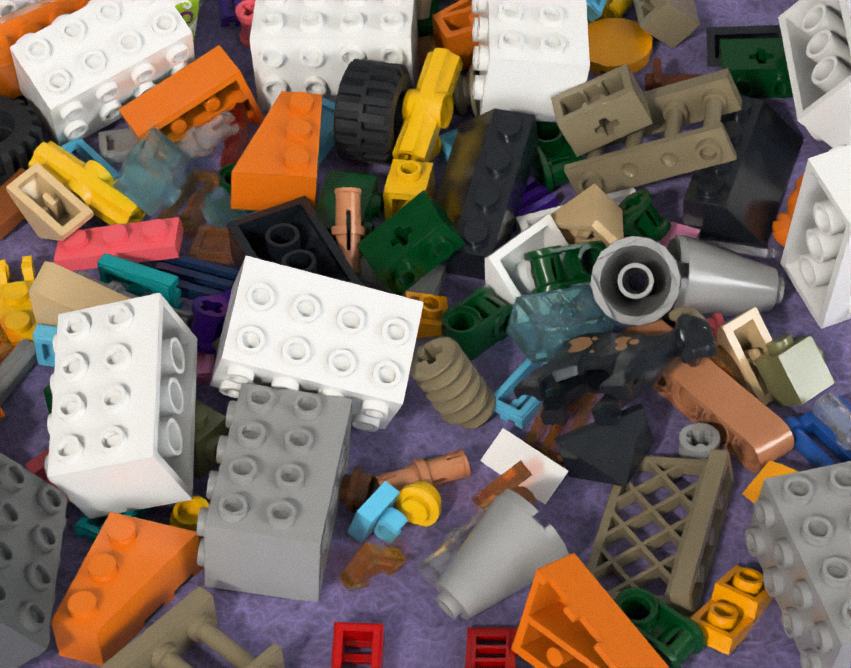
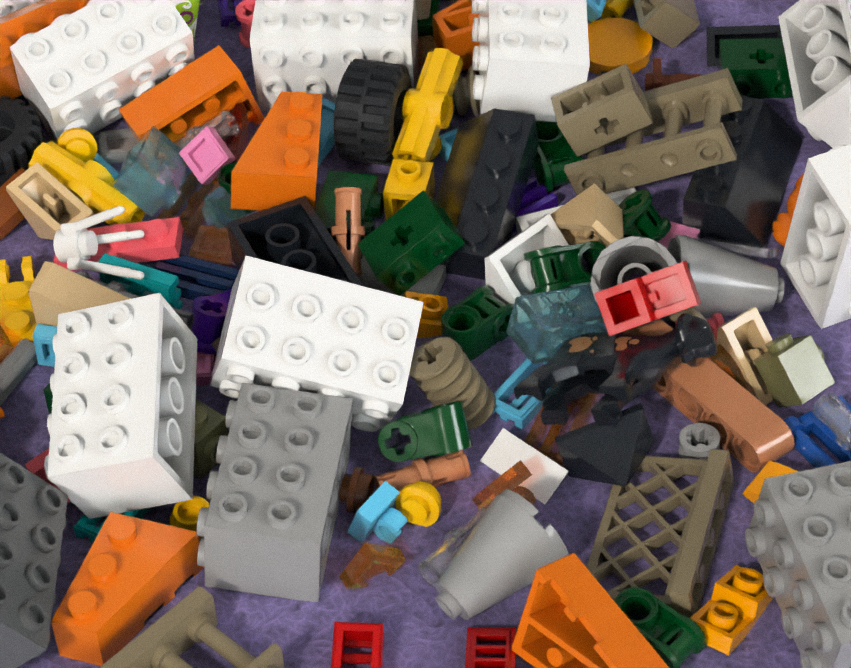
(76, 244): none -> white plant
(78, 143): none -> yellow plate
(206, 155): none -> bright pink tile
(432, 432): none -> dark green piece
(647, 298): none -> brick

